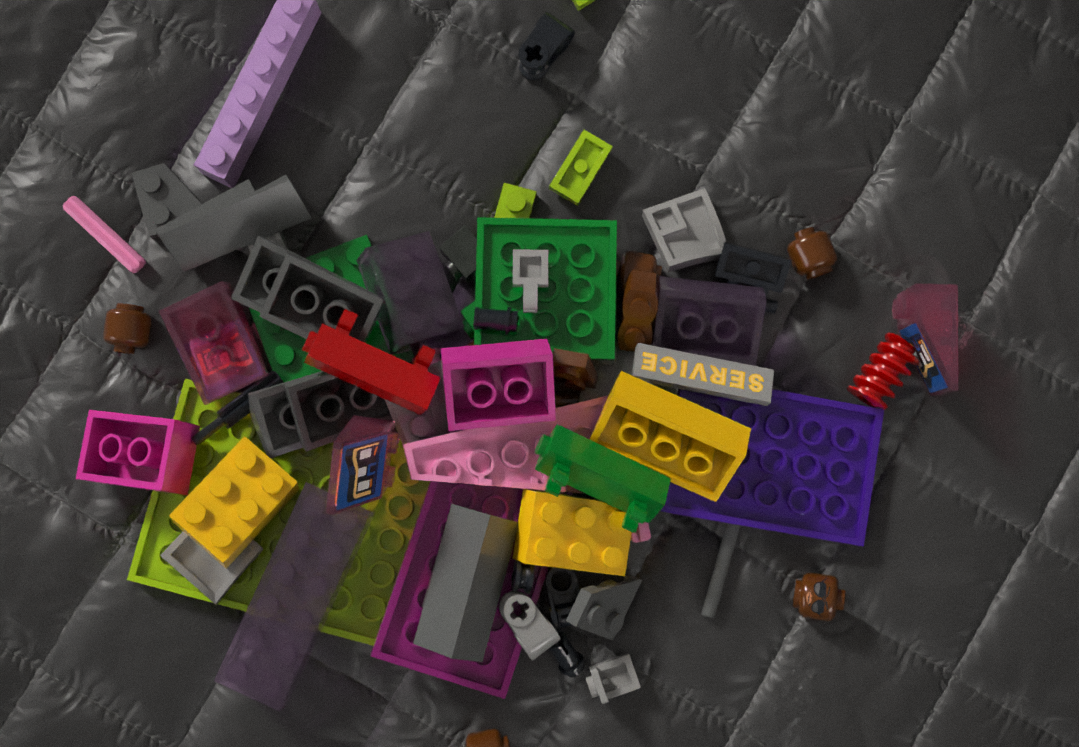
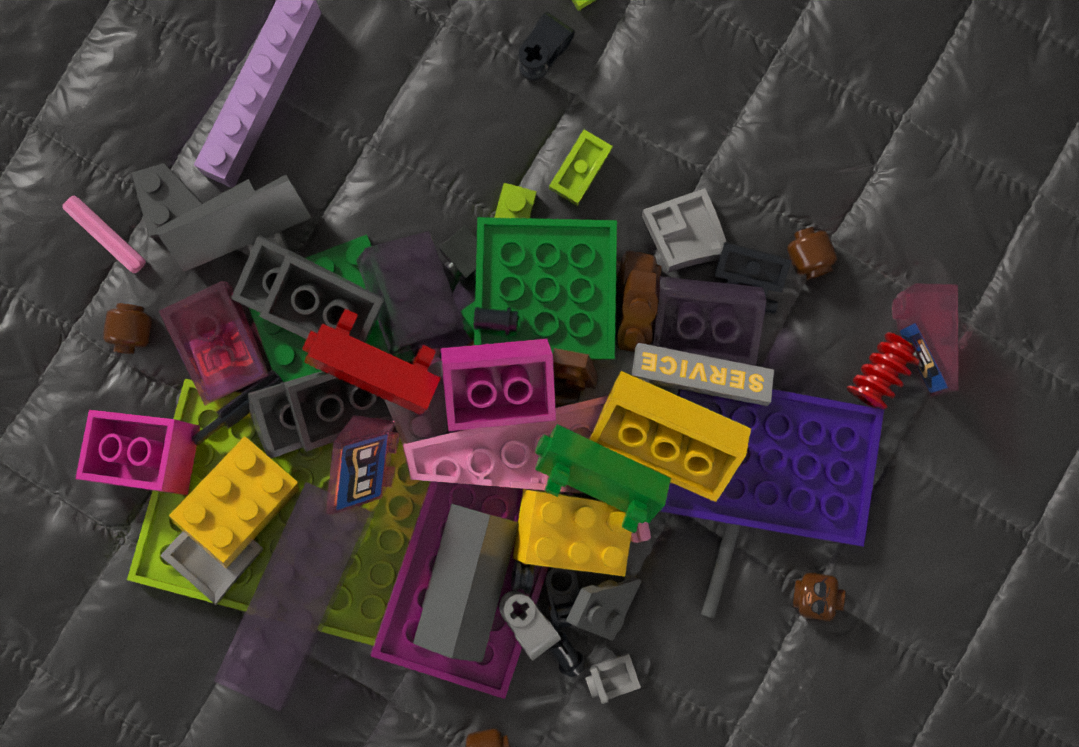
(530, 272): light grey plate -> none

